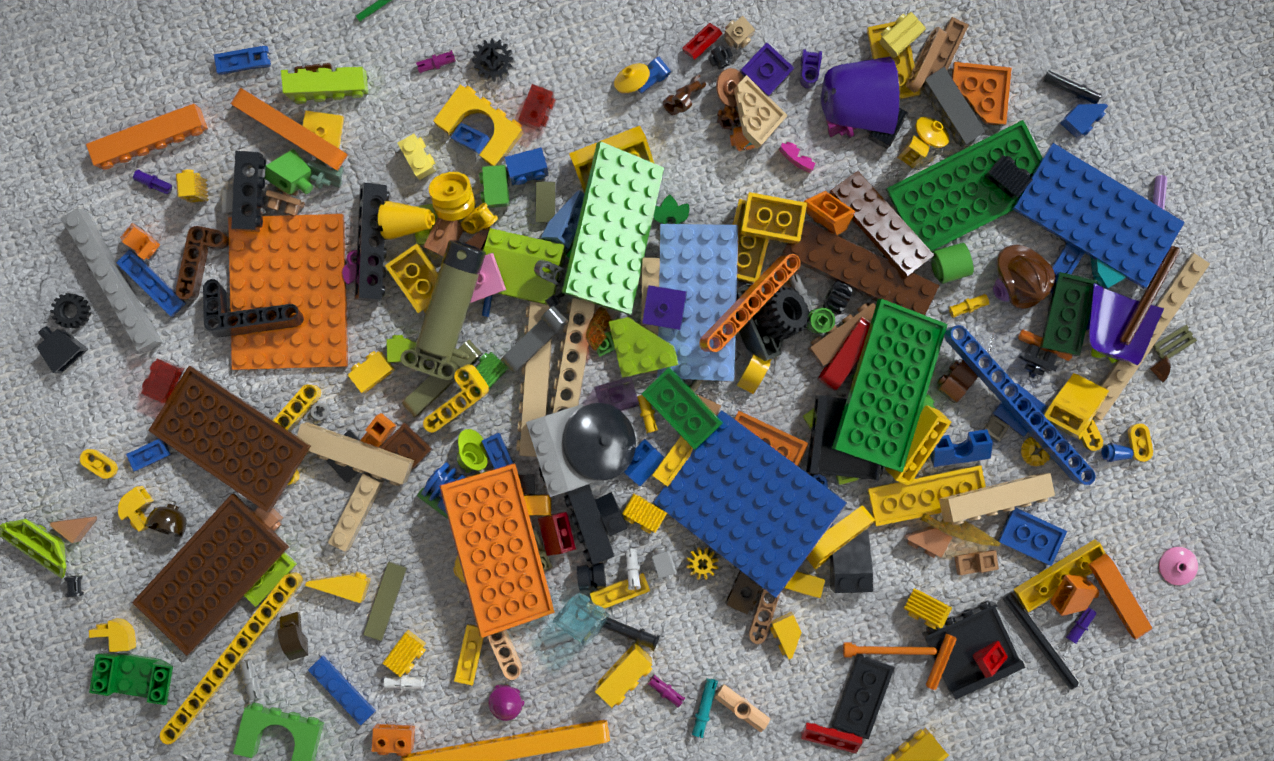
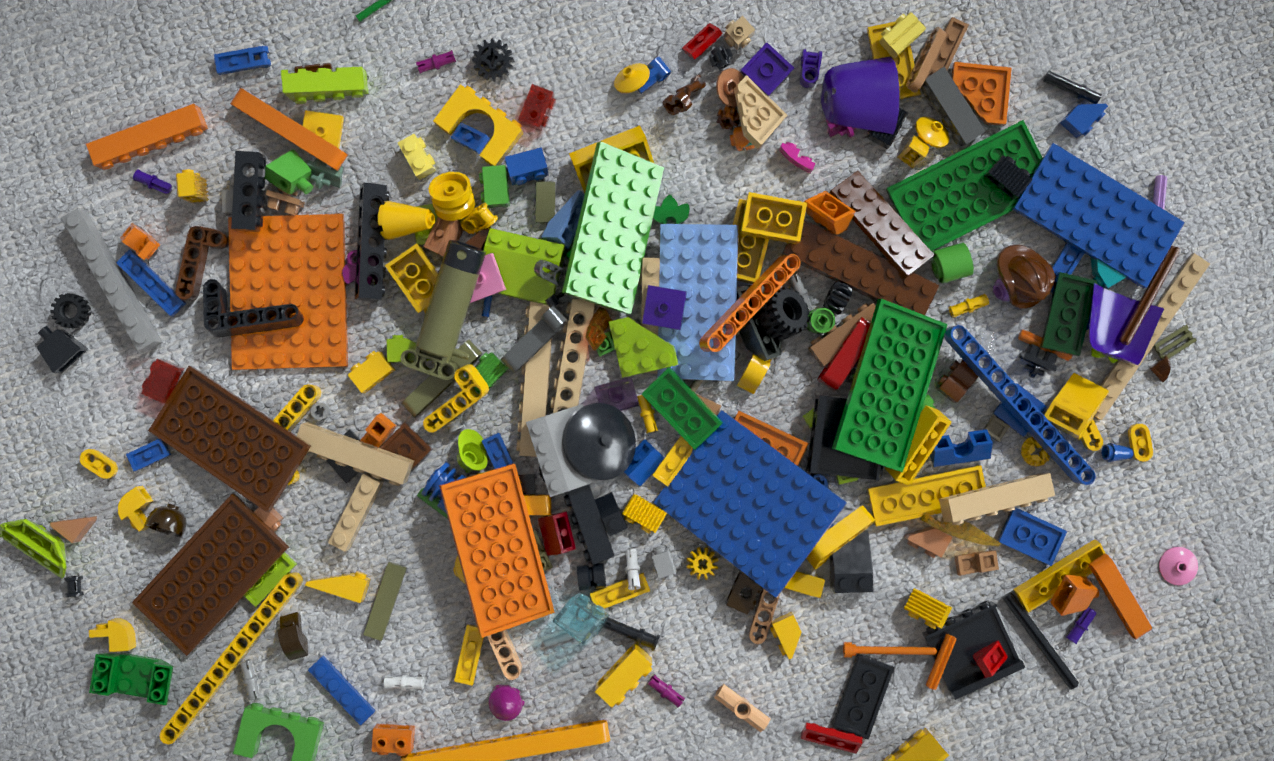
(404, 653): yellow brick -> none
(702, 715): teal pin -> none

